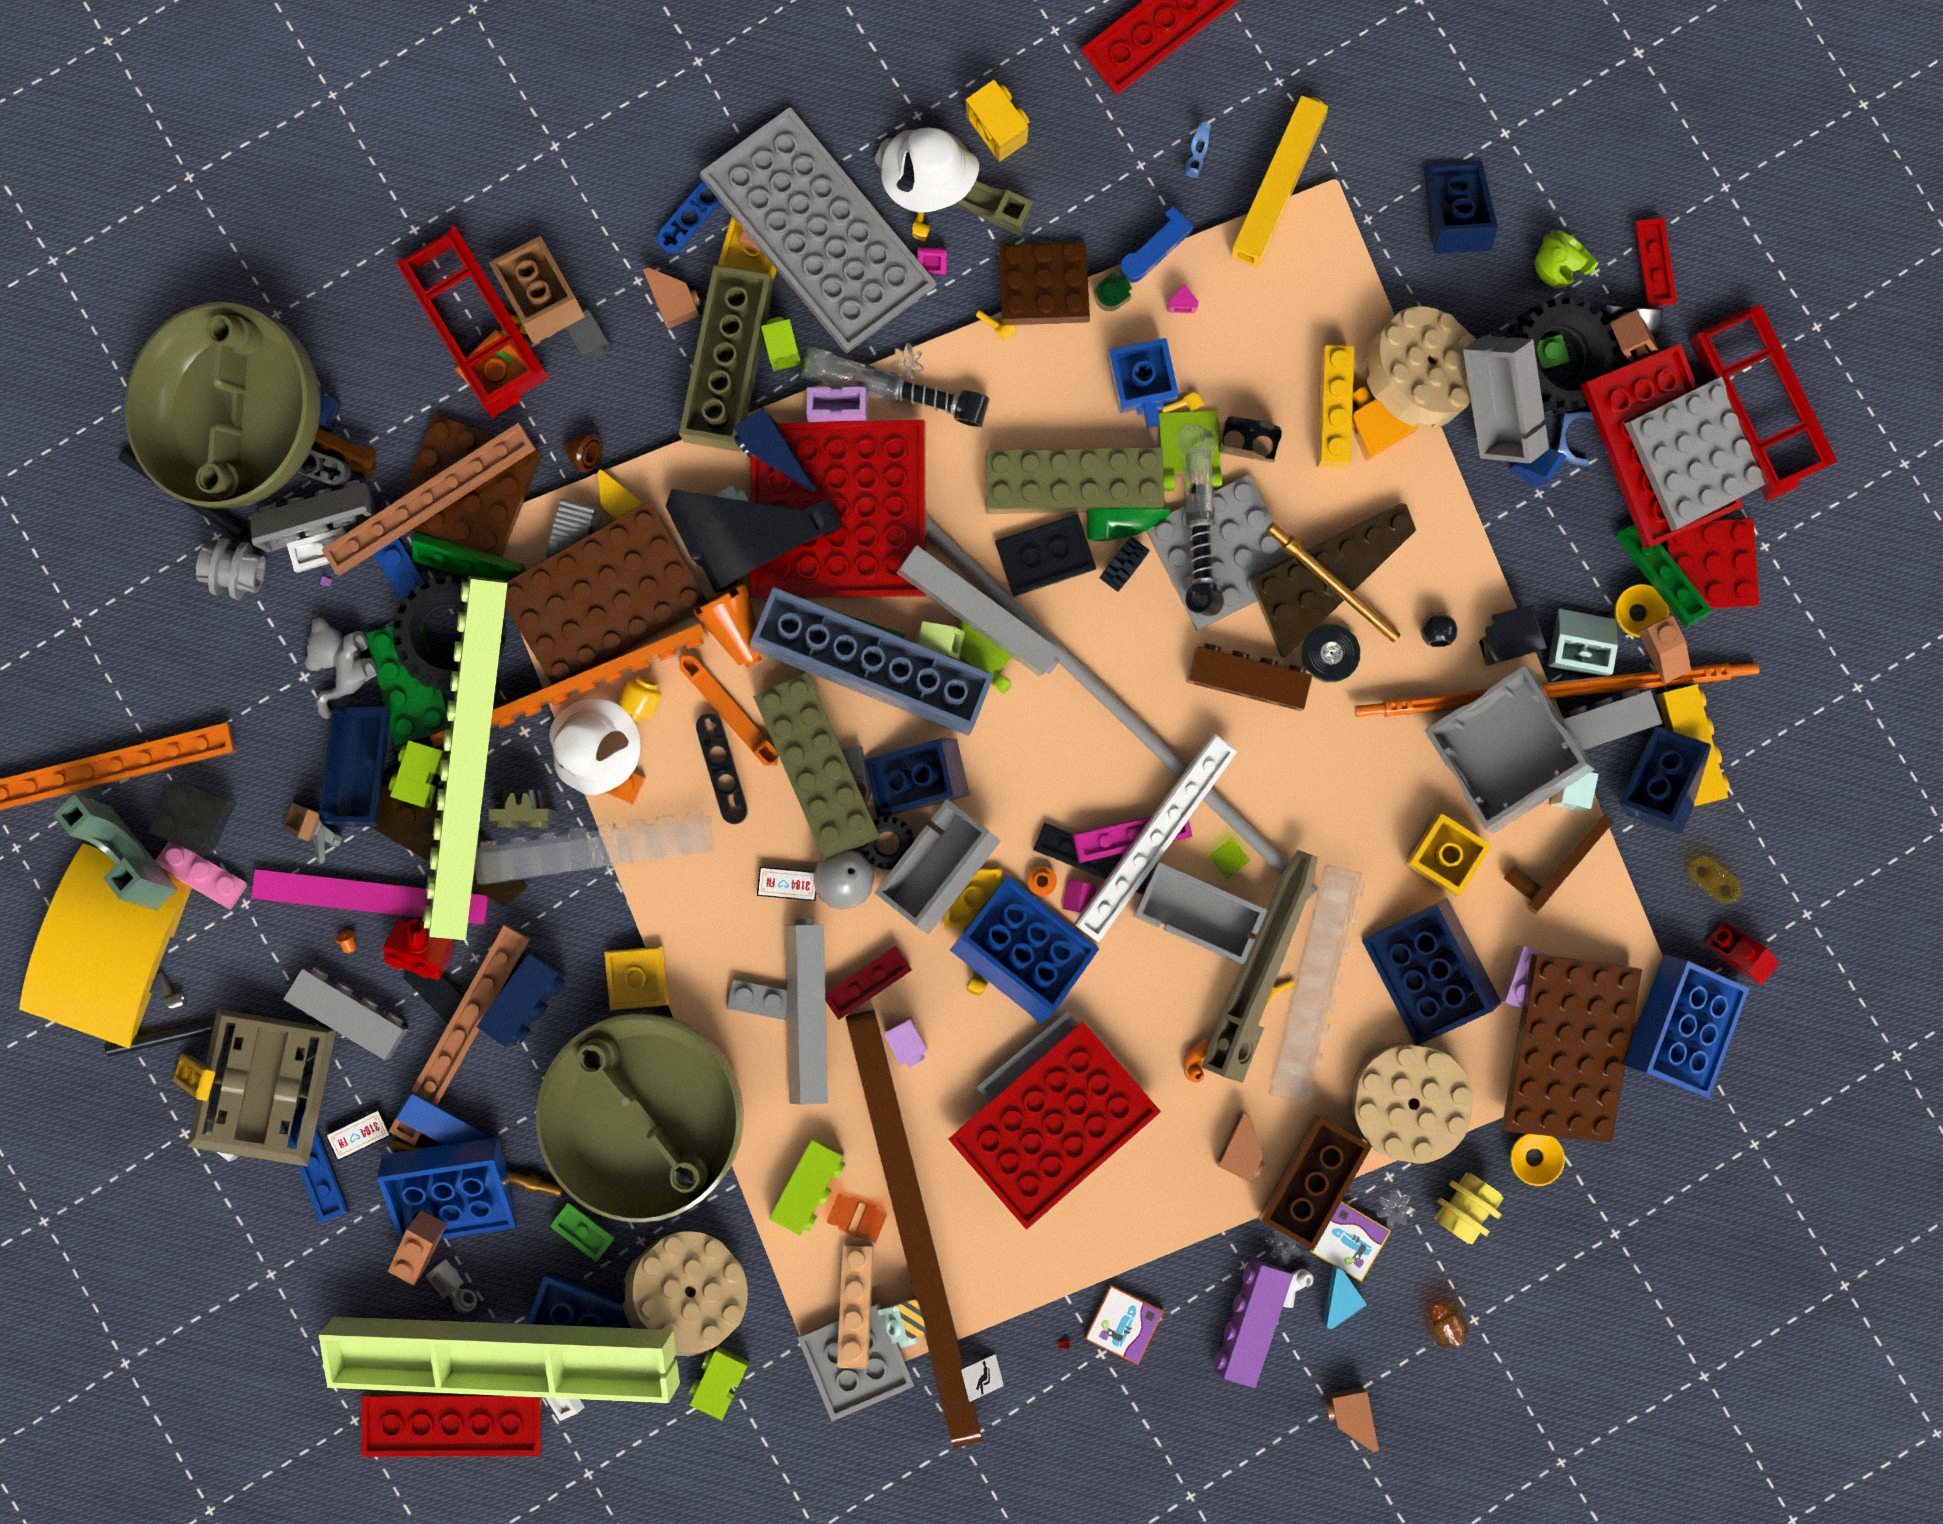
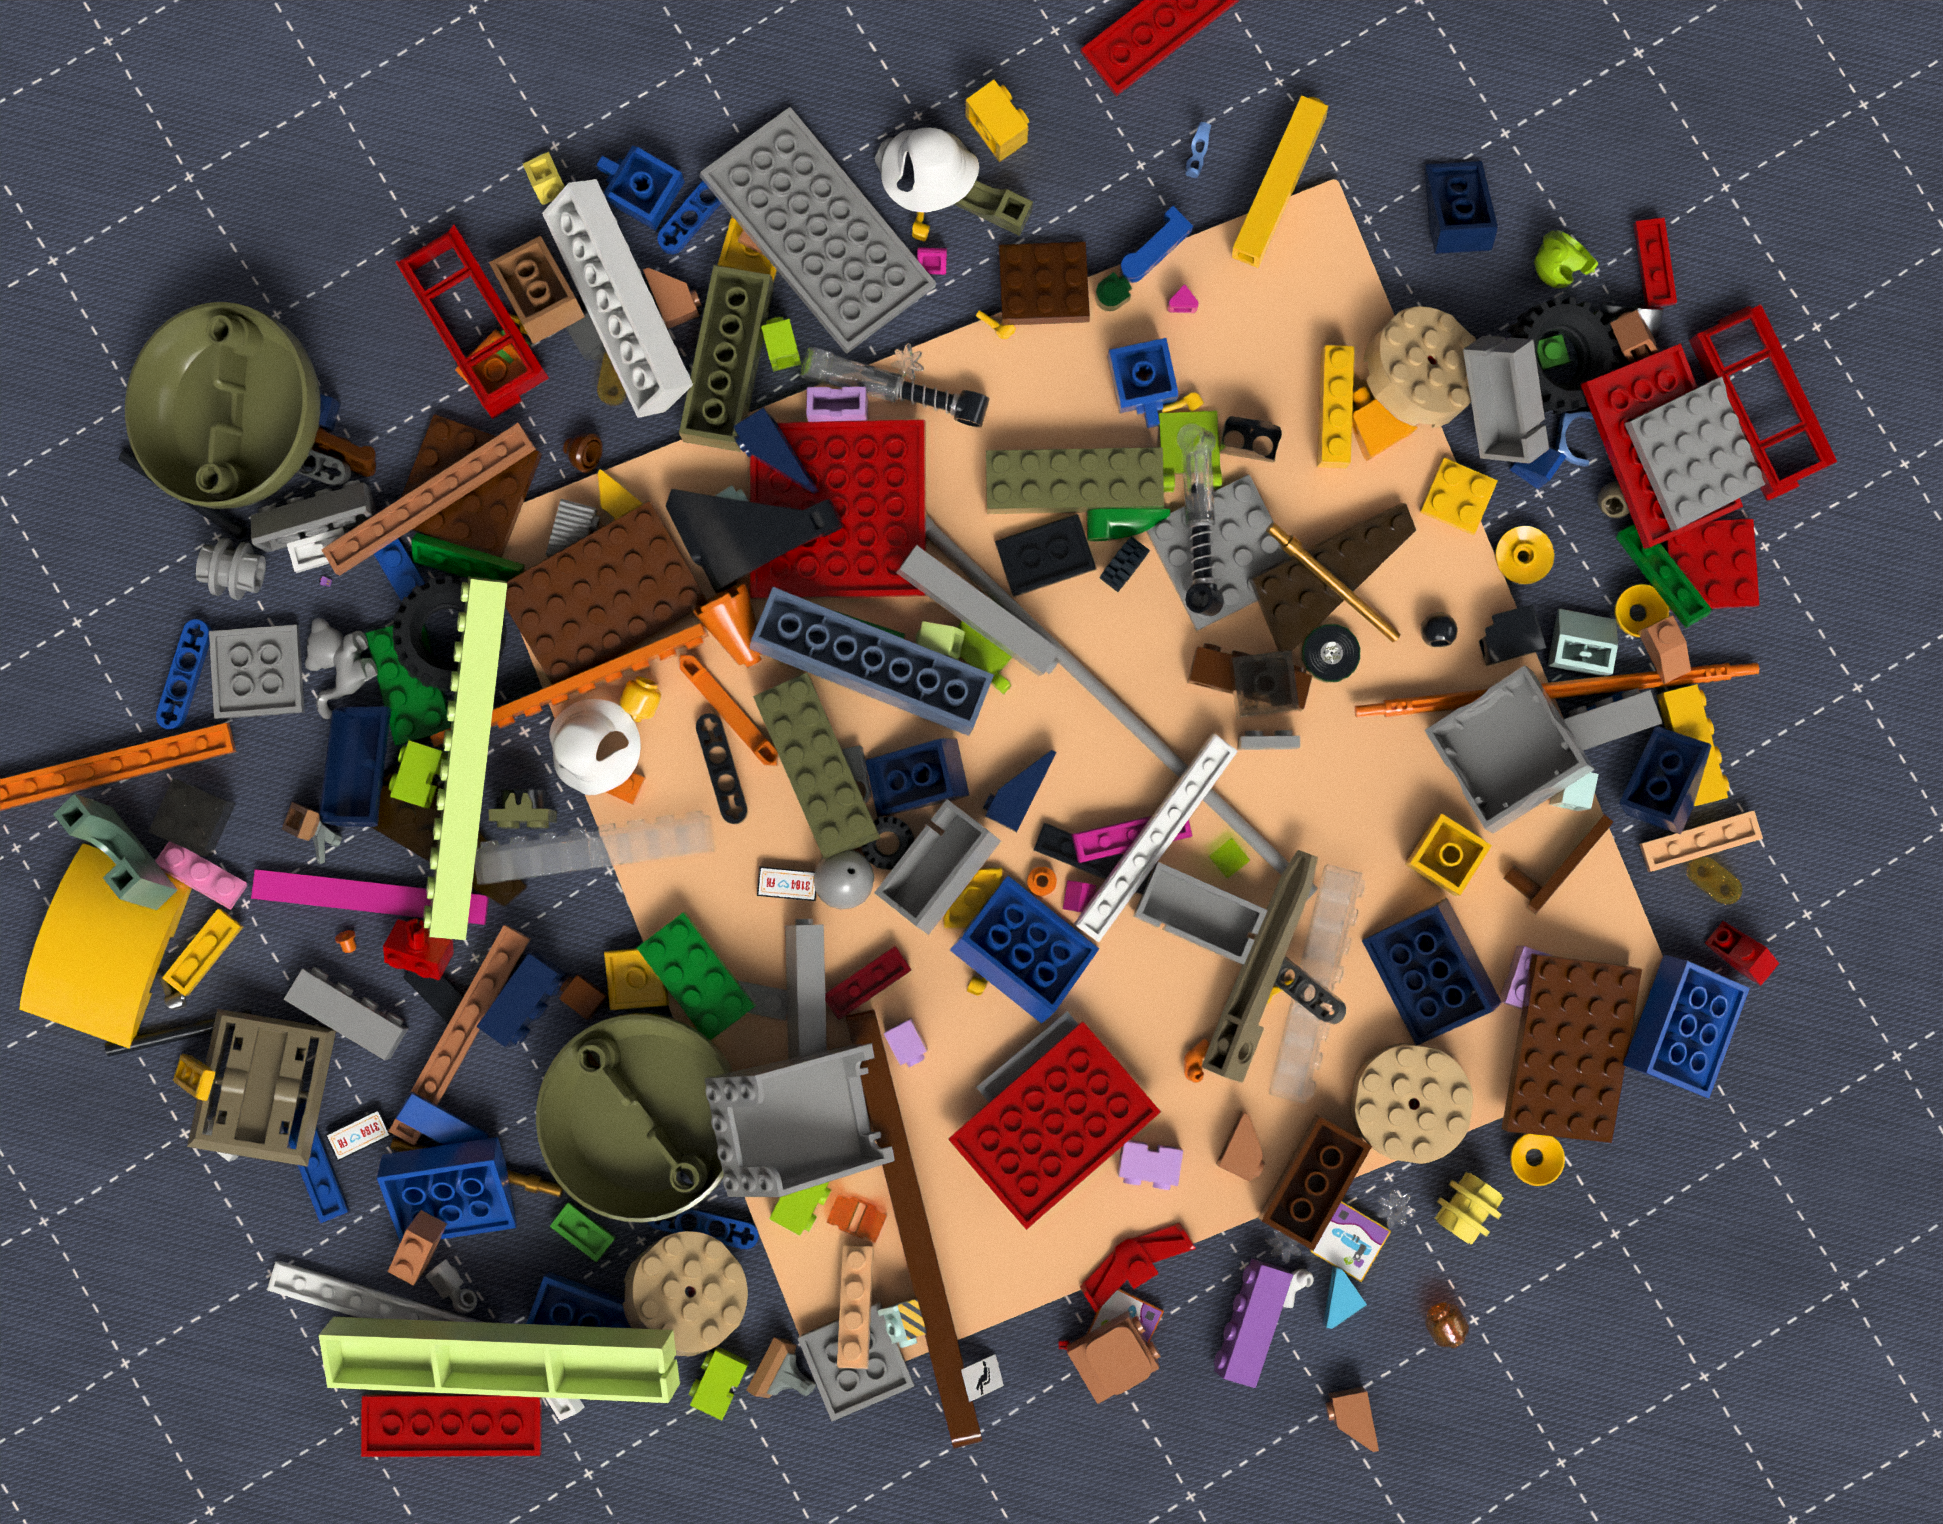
(189, 676): none -> blue beam
(202, 952): none -> yellow plate
(256, 671): none -> light grey plate
(351, 1297): none -> white tile
(544, 177): none -> light yellow bracket
(582, 996): none -> reddish brown brick
(608, 379): none -> clear yellow plate
(617, 298): none -> white brick
(636, 170): none -> blue hinge
(696, 976): none -> green plate
(703, 1221): none -> blue beam
(779, 1372): none -> piece
(794, 1123): none -> light grey windscreen
(1015, 797): none -> dark blue slope
(1114, 1357): none -> nougat brick
(1134, 1262): none -> red plate
(1149, 1165): none -> lavender brick
(1256, 741): none -> light grey plate
(1264, 684): none -> clear smoke brick
(1322, 994): none -> dark grey beam
(1458, 496): none -> yellow plate
(1538, 550): none -> yellow dish
(1612, 501): none -> dark tan piece
(1701, 841): none -> light nougat plate

